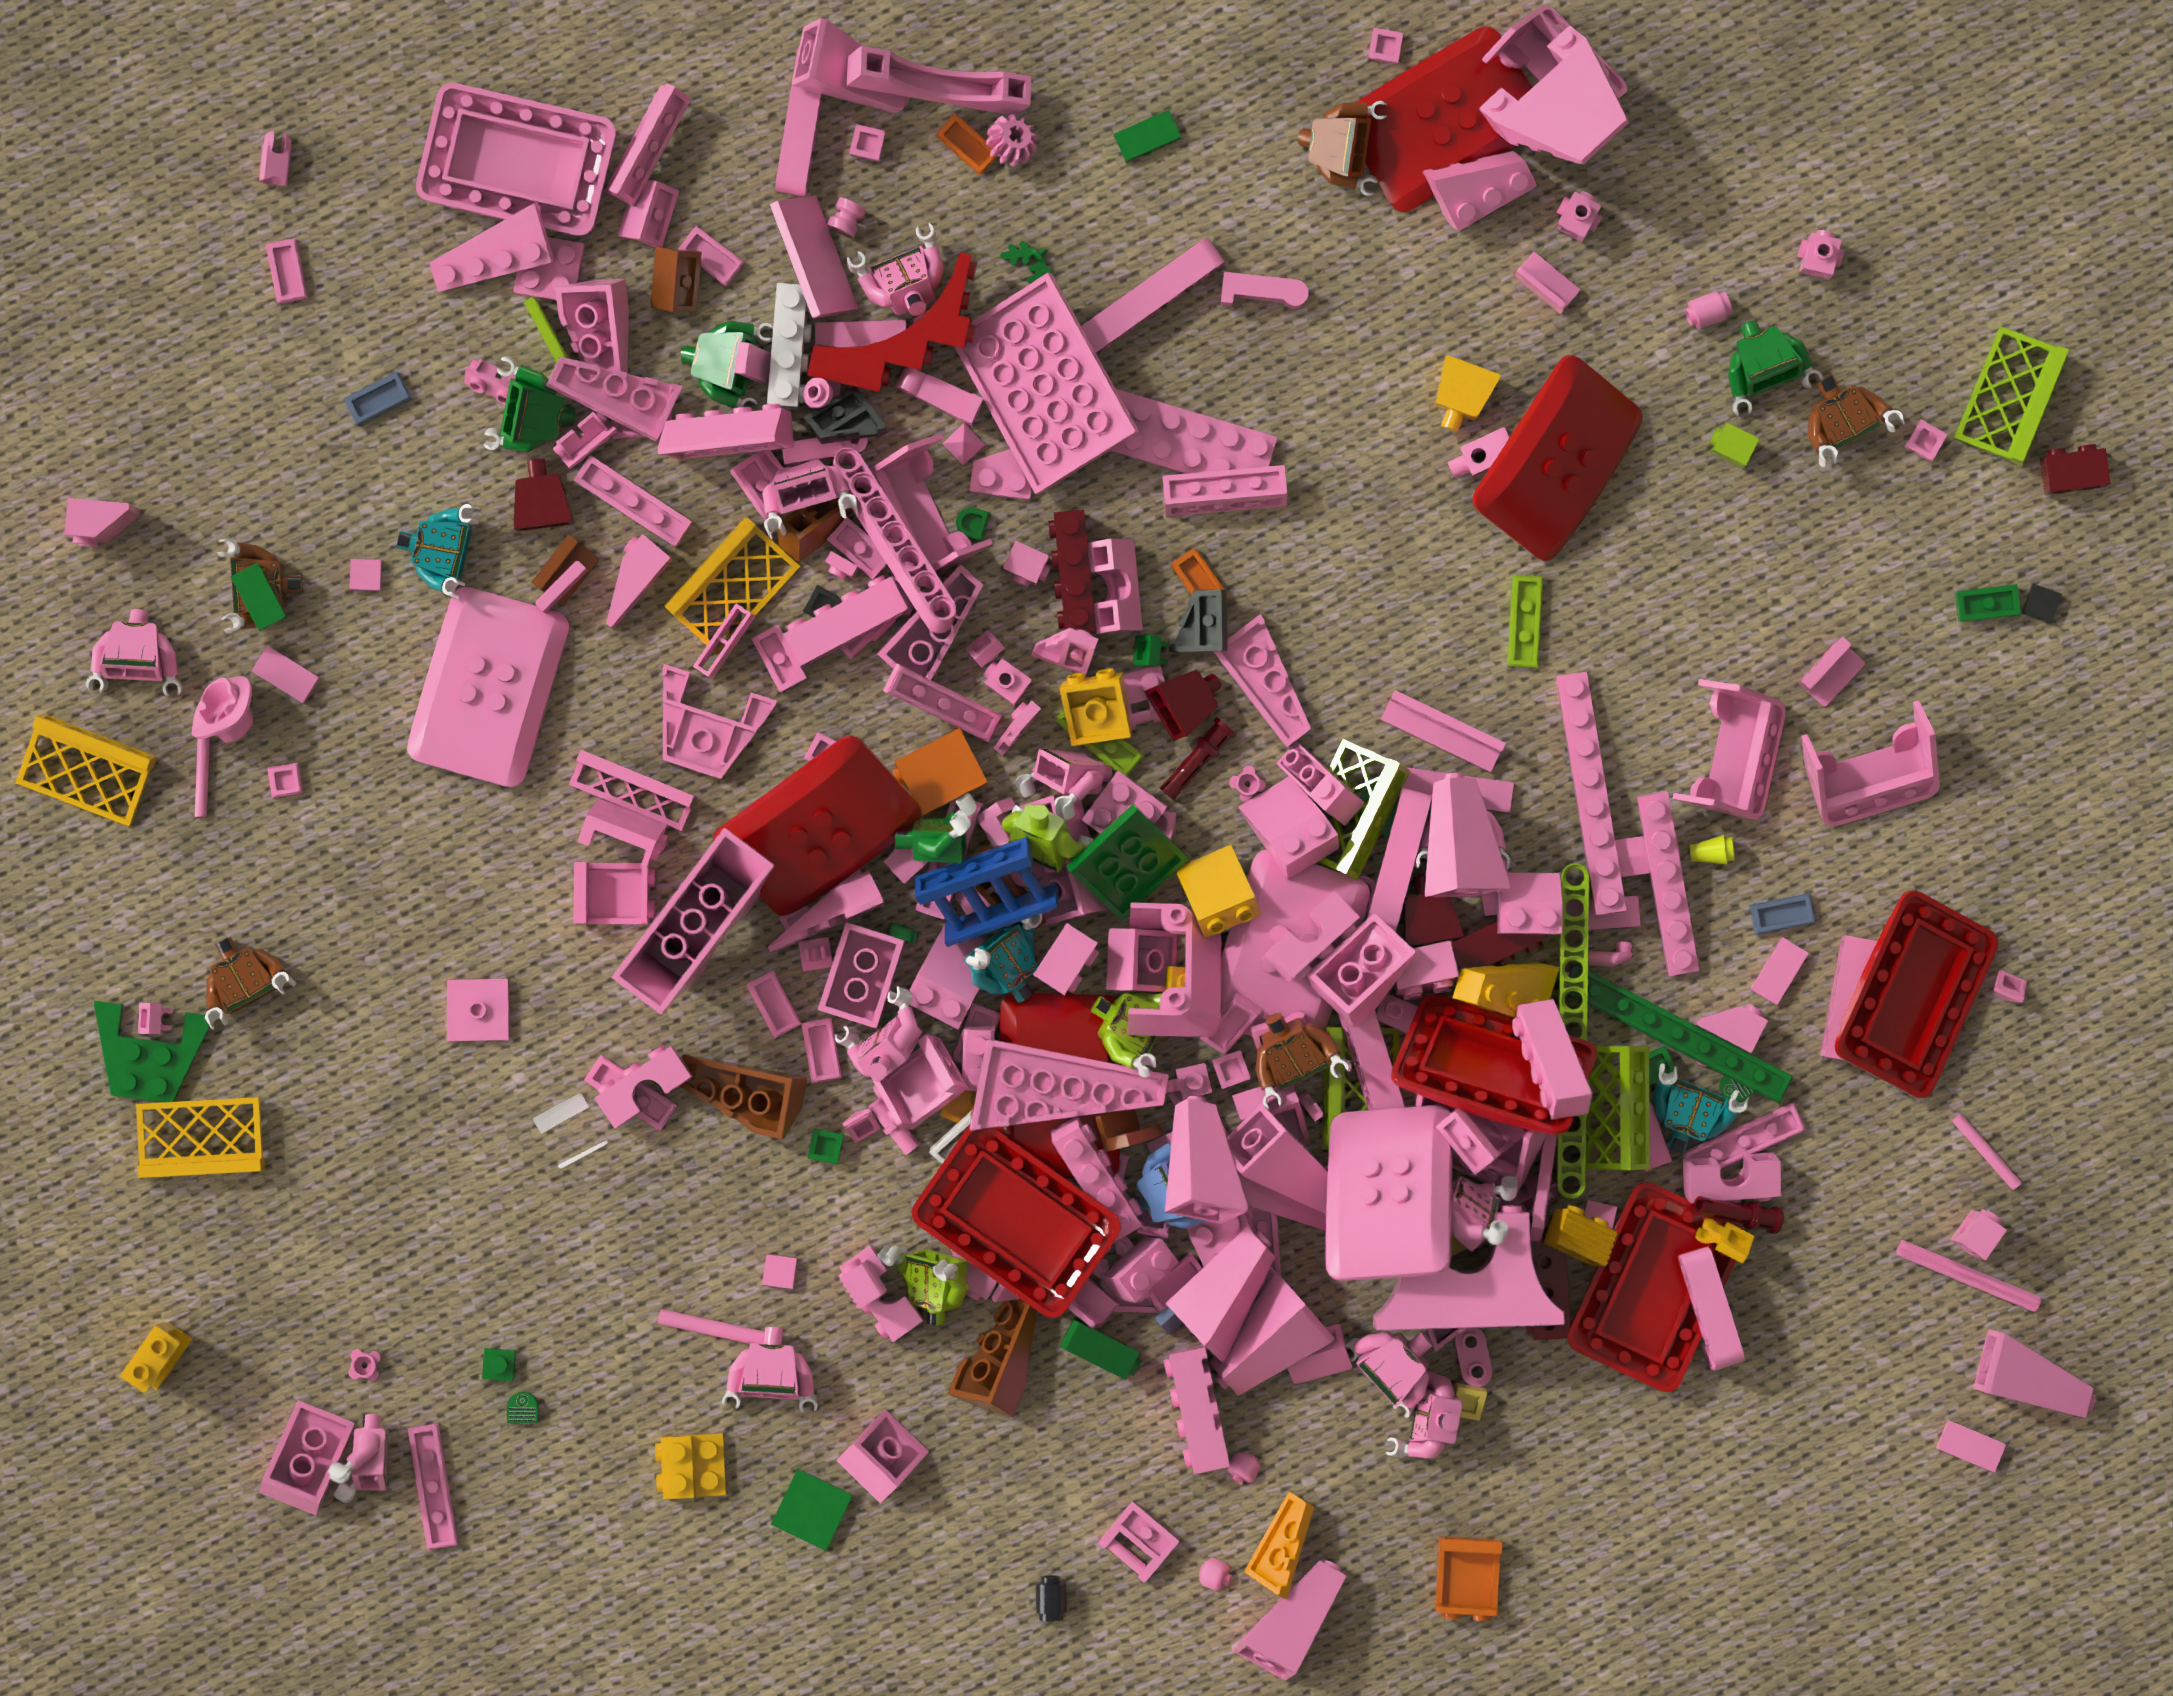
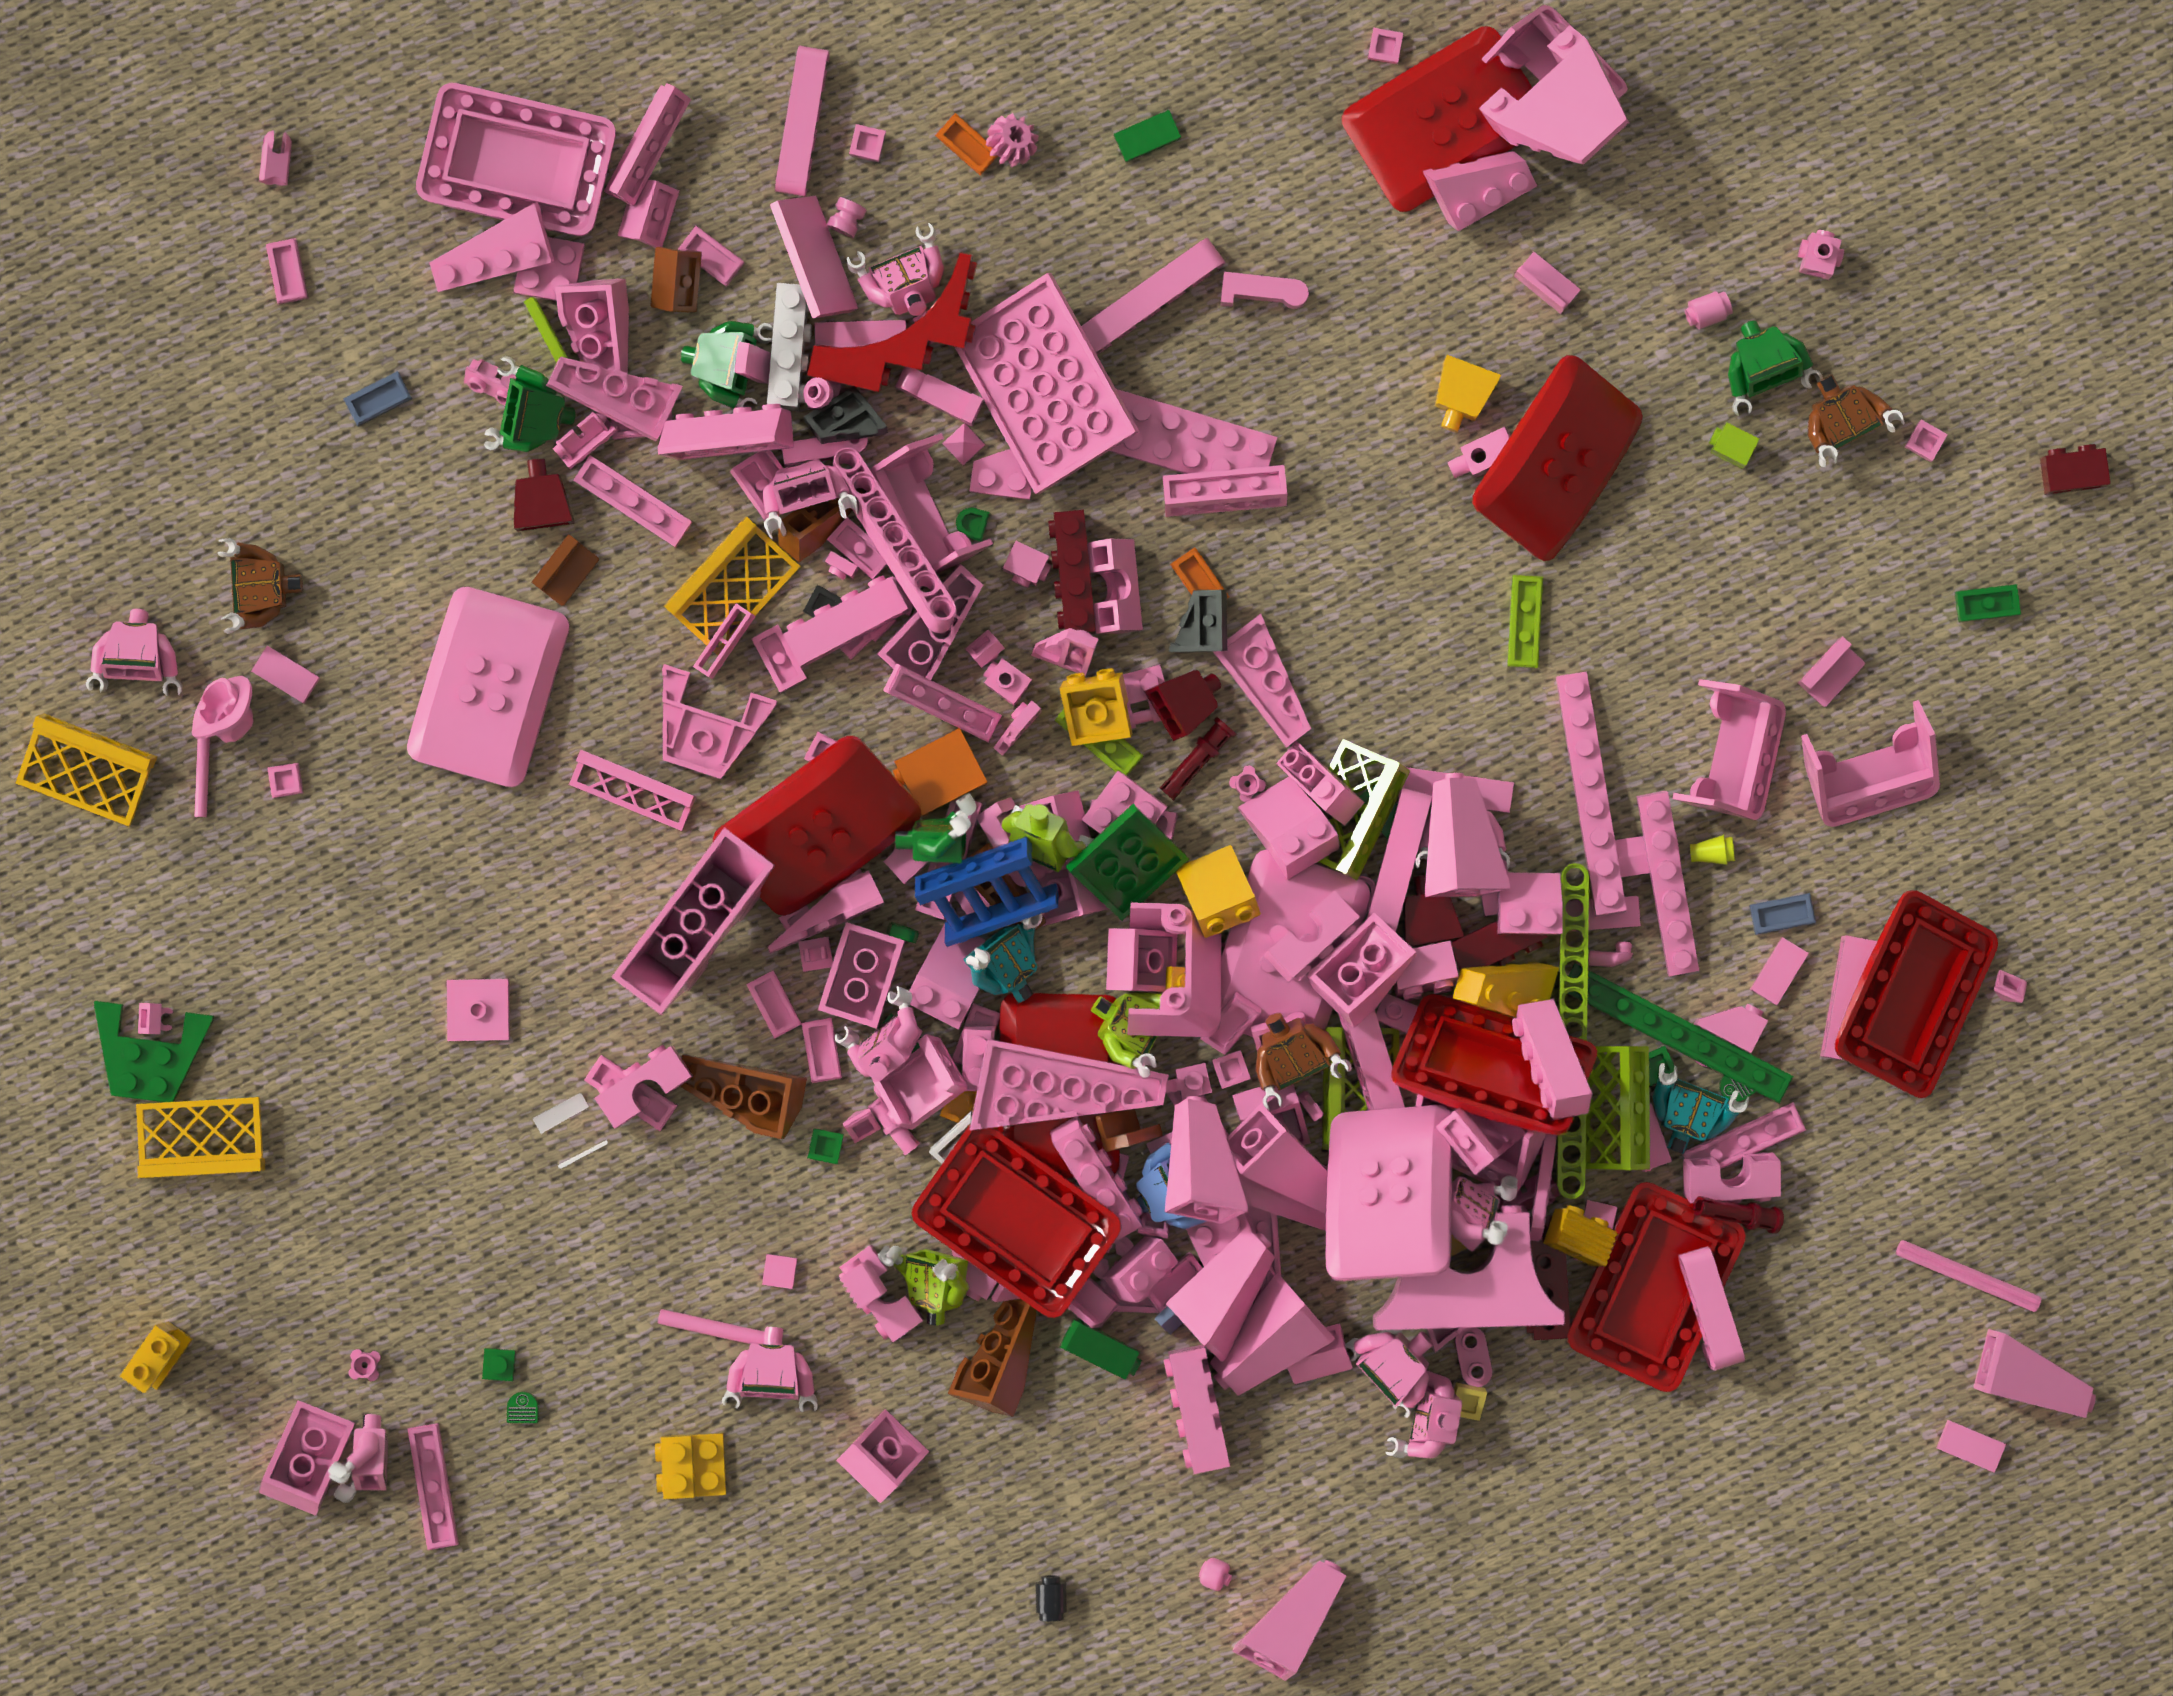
(97, 521): bright pink slope -> none
(241, 979): dark orange torso -> none
(258, 597): green tile -> none
(365, 574): bright pink tile -> none
(441, 547): teal torso -> none
(561, 586): bright pink tile -> none
(613, 893): bright pink panel -> none
(626, 826): bright pink panel -> none
(637, 573): bright pink slope -> none
(811, 1509): green tile -> none
(823, 68): bright pink slope -> none
(889, 73): bright pink arch -> none
(1026, 253): green animal -> none
(1066, 960): bright pink piece -> none
(1069, 774): bright pink torso -> none
(1144, 1533): bright pink plate -> none
(1147, 651): green tile -> none
(1244, 1468): bright pink piece -> none
(1281, 1546): light orange wing -> none
(1340, 144): dark orange torso -> none
(1442, 731): bright pink fence -> none
(1468, 1577): orange panel -> none
(1574, 225): bright pink brick -> none
(1729, 1239): yellow plate -> none
(1979, 1233): bright pink brick -> none
(1986, 1151): bright pink bar -> none
(2037, 403): lime fence -> none
(2041, 603): pearl dark grey tile -> none

